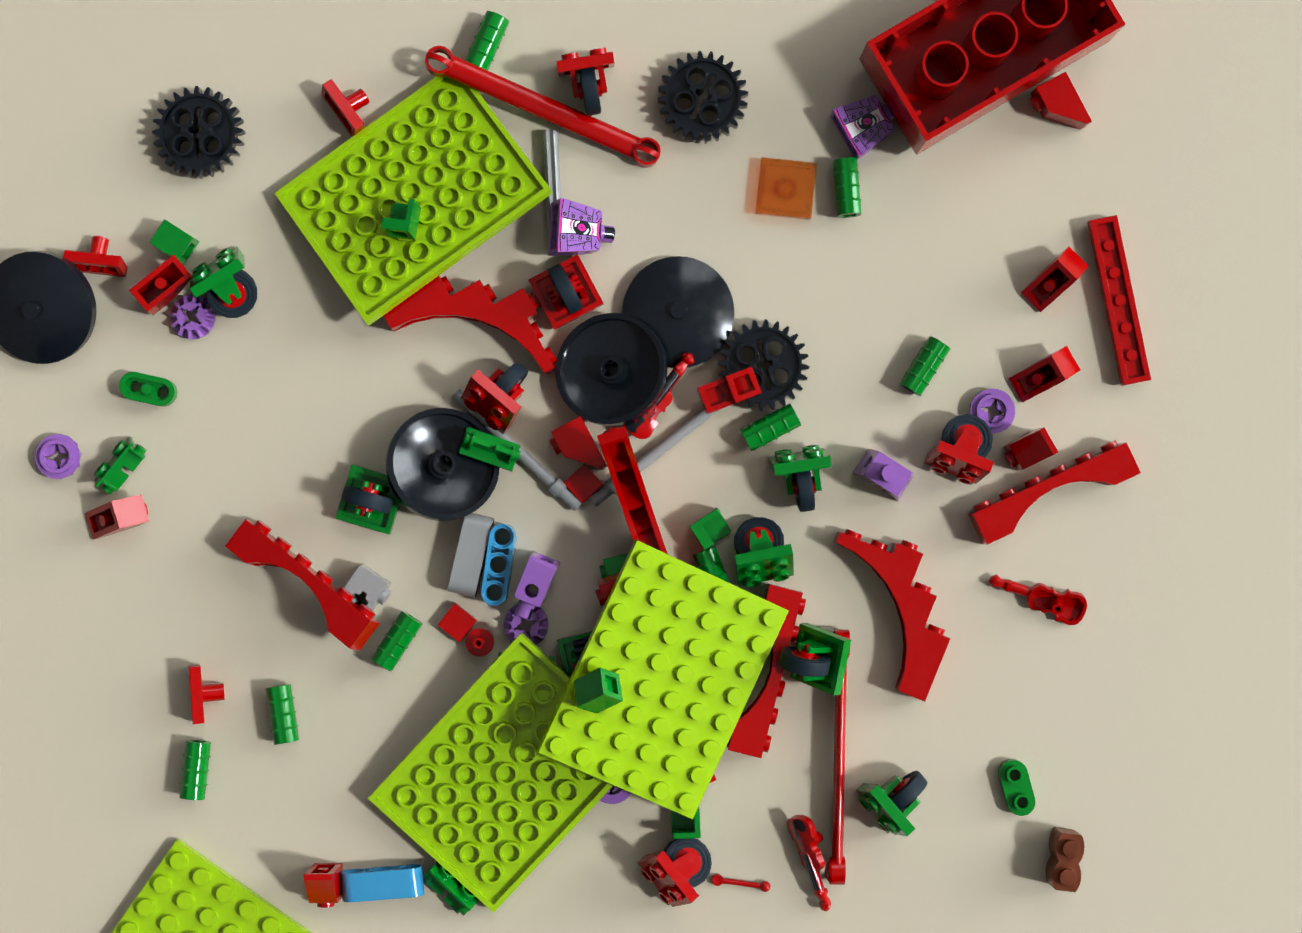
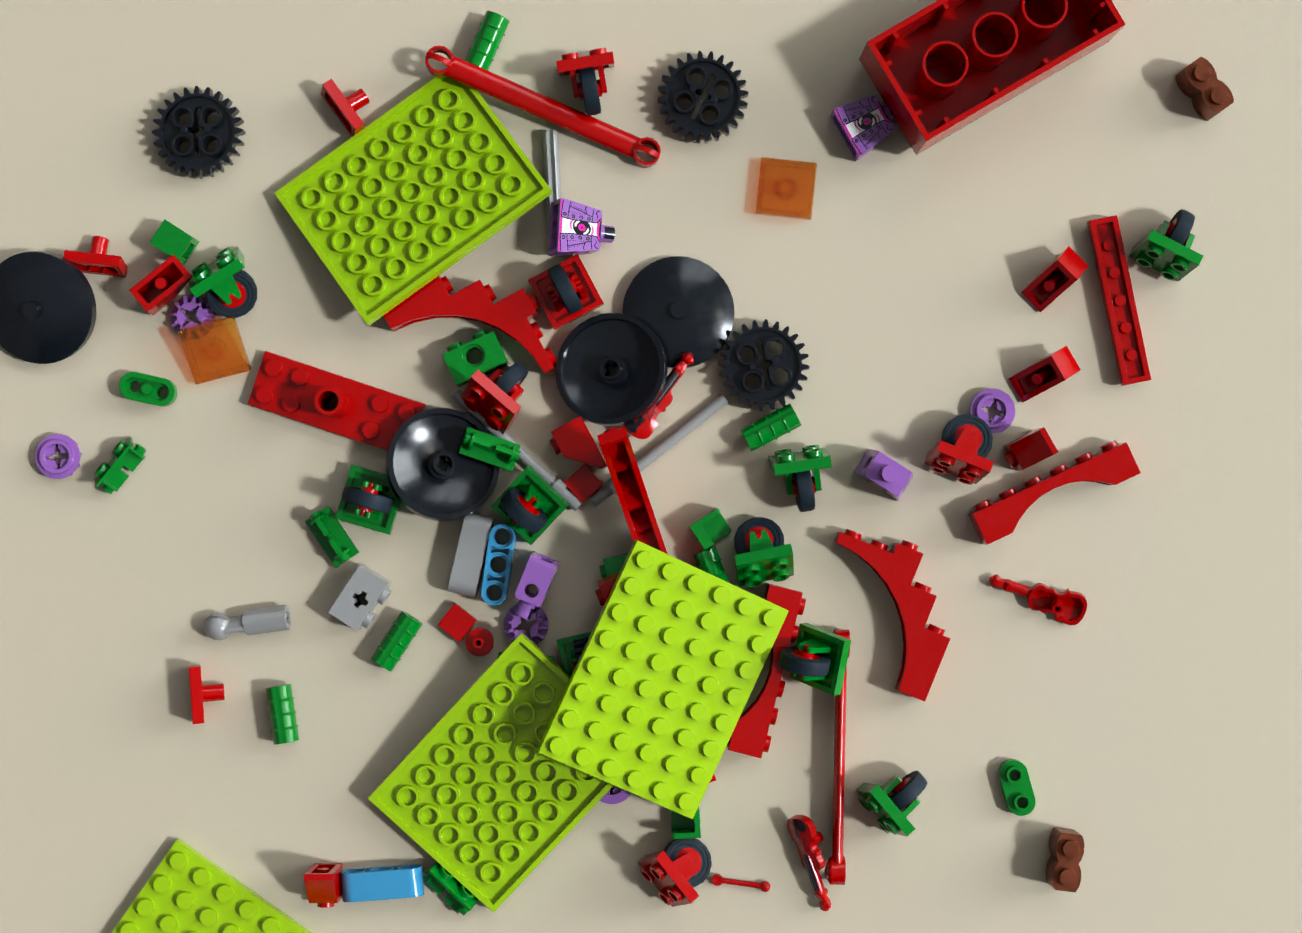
(117, 516): slope -> none
(195, 770): green axle -> none
(214, 349): none -> clear orange plate
(251, 622): none -> light grey piece
(304, 395): none -> red plate
(331, 536): none -> green hinge
(344, 617): red arch -> none
(402, 220): green panel -> none
(492, 357): none -> green brick
(530, 505): none -> green plate
(598, 690): green panel -> none
(729, 390): red slope -> none
(847, 187): green axle -> none
(924, 366): green axle -> none
(1060, 102): red slope -> none
(1169, 248): none -> green plate
(1207, 92): none -> copper brick

